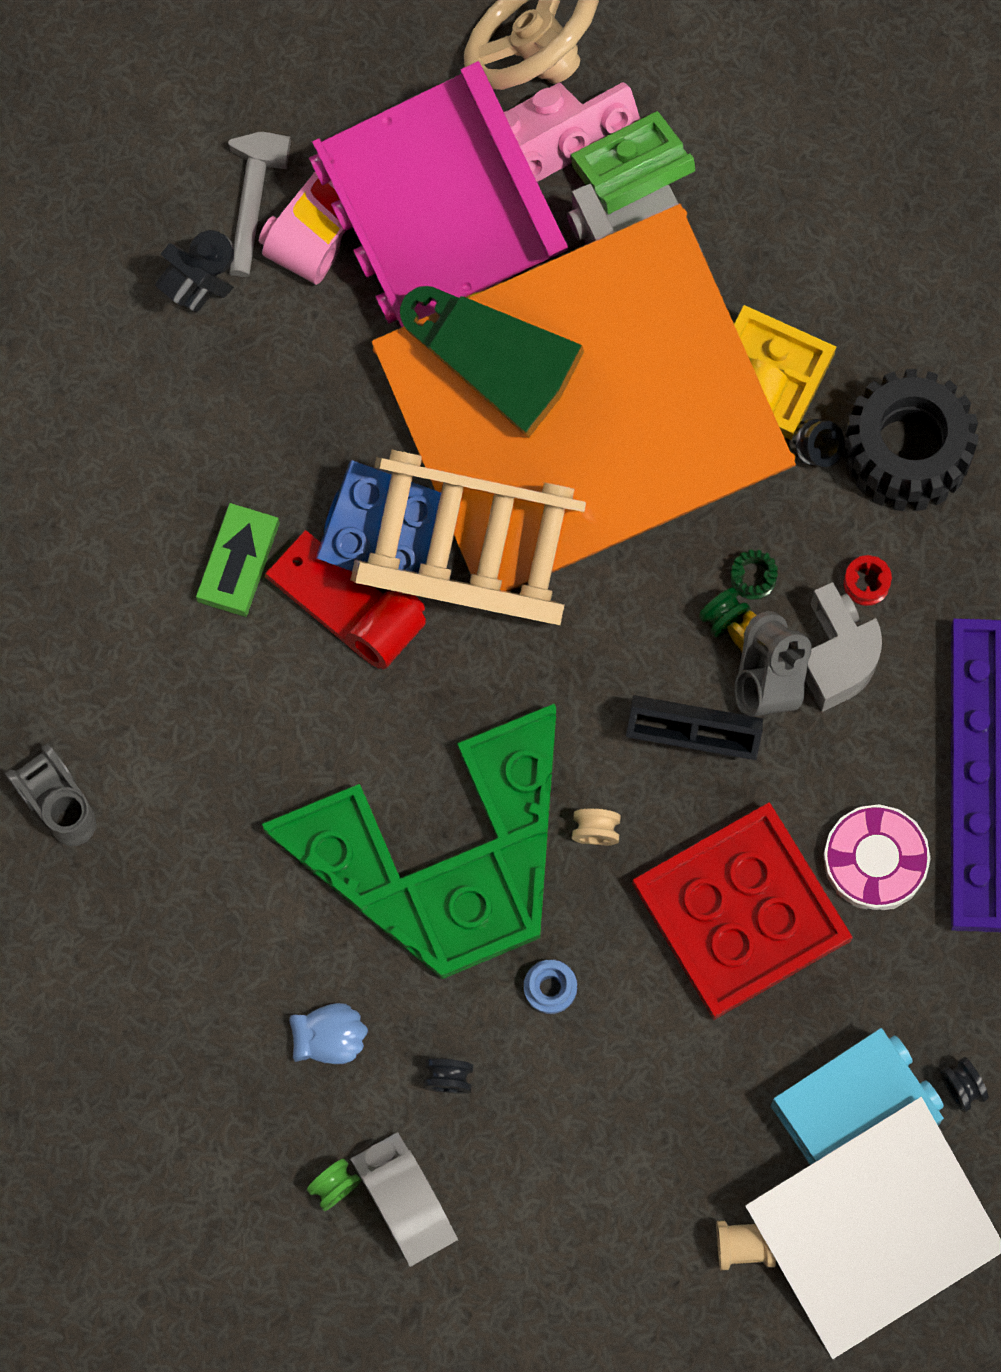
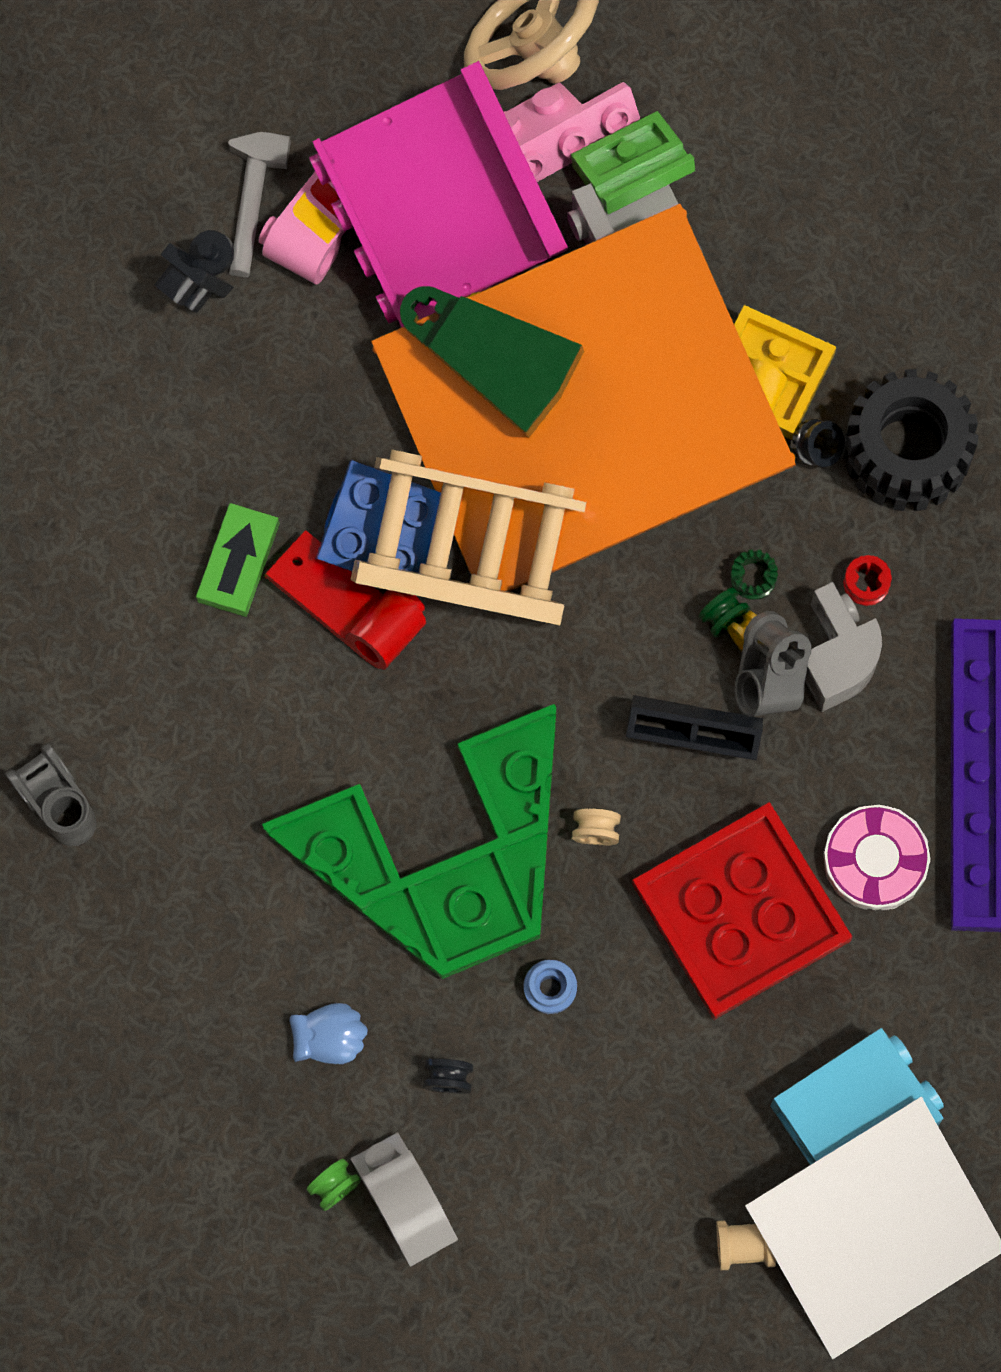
(964, 1084): black bush -> none

